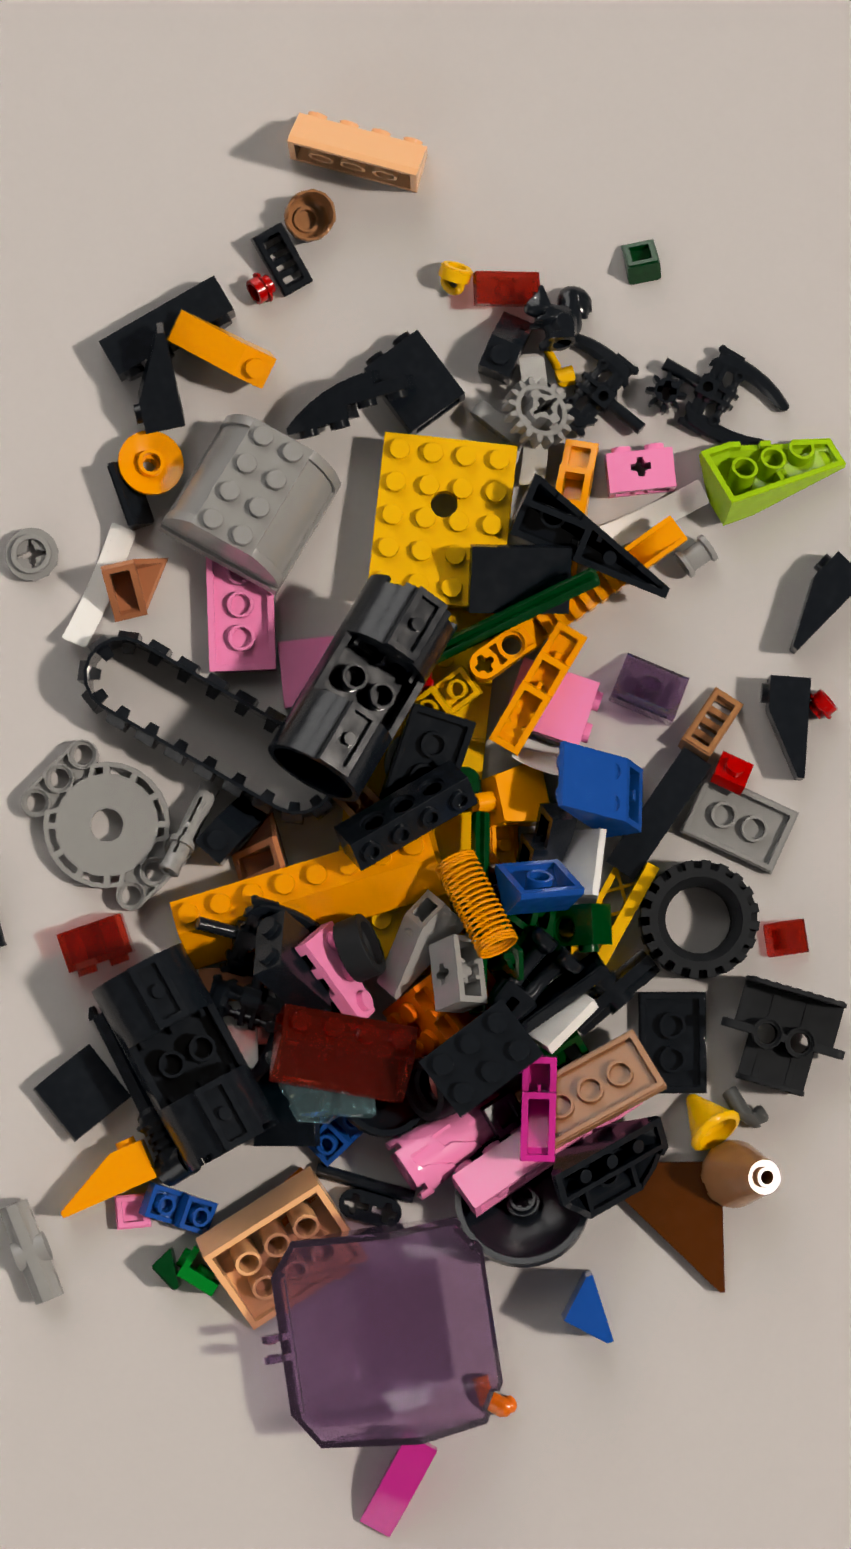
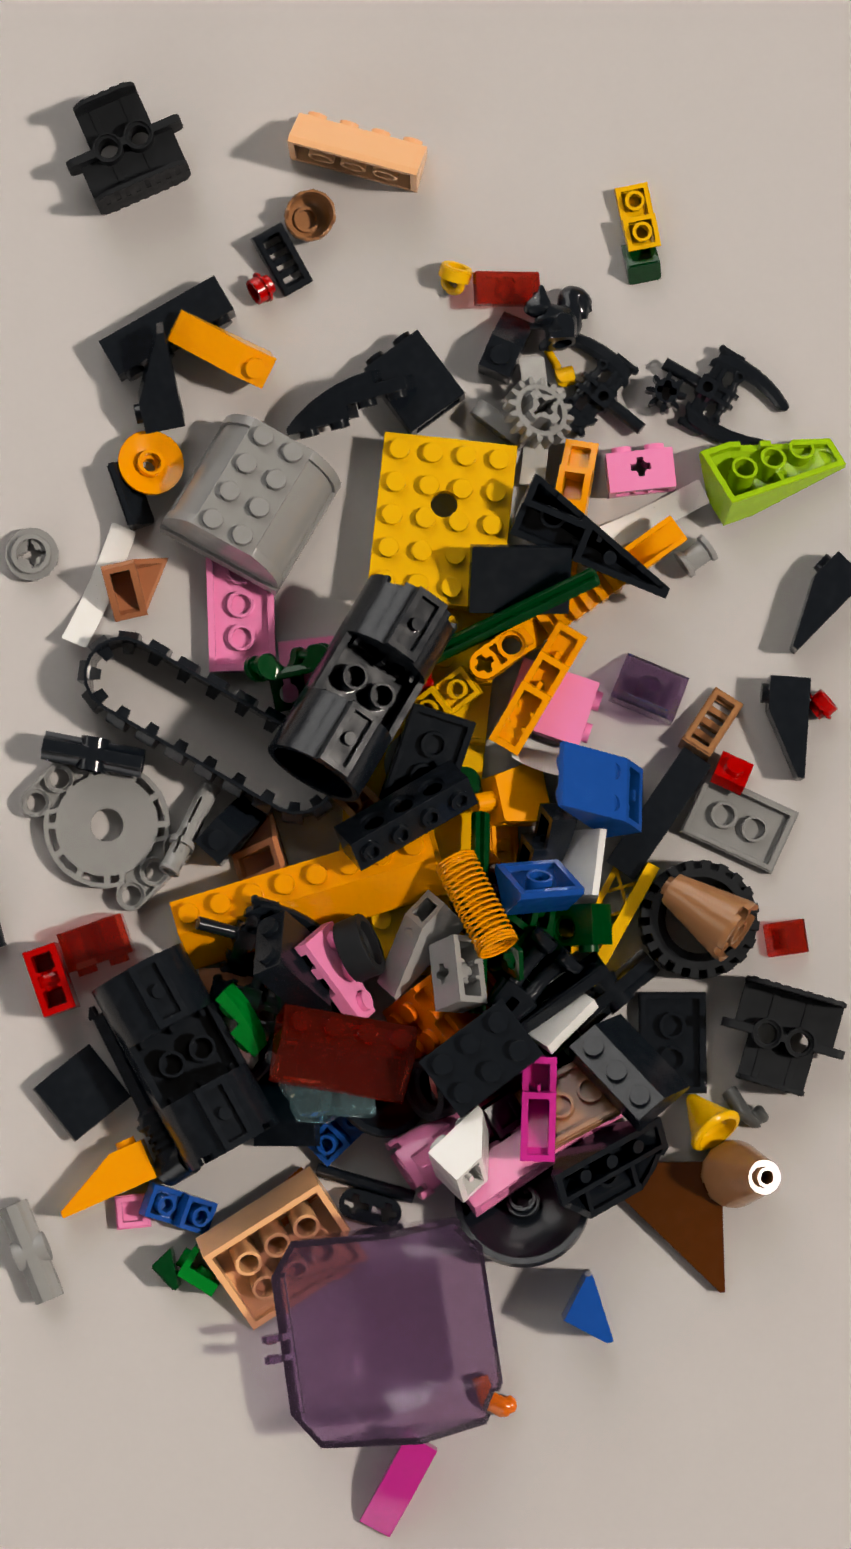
(51, 979): none -> red brick
(93, 754): none -> black piece
(135, 170): none -> black piece
(249, 1031): none -> green slope
(267, 668): none -> dark green piece
(463, 1155): none -> white slope
(627, 1070): none -> black slope
(637, 217): none -> yellow slope
(709, 913): none -> medium nougat cone

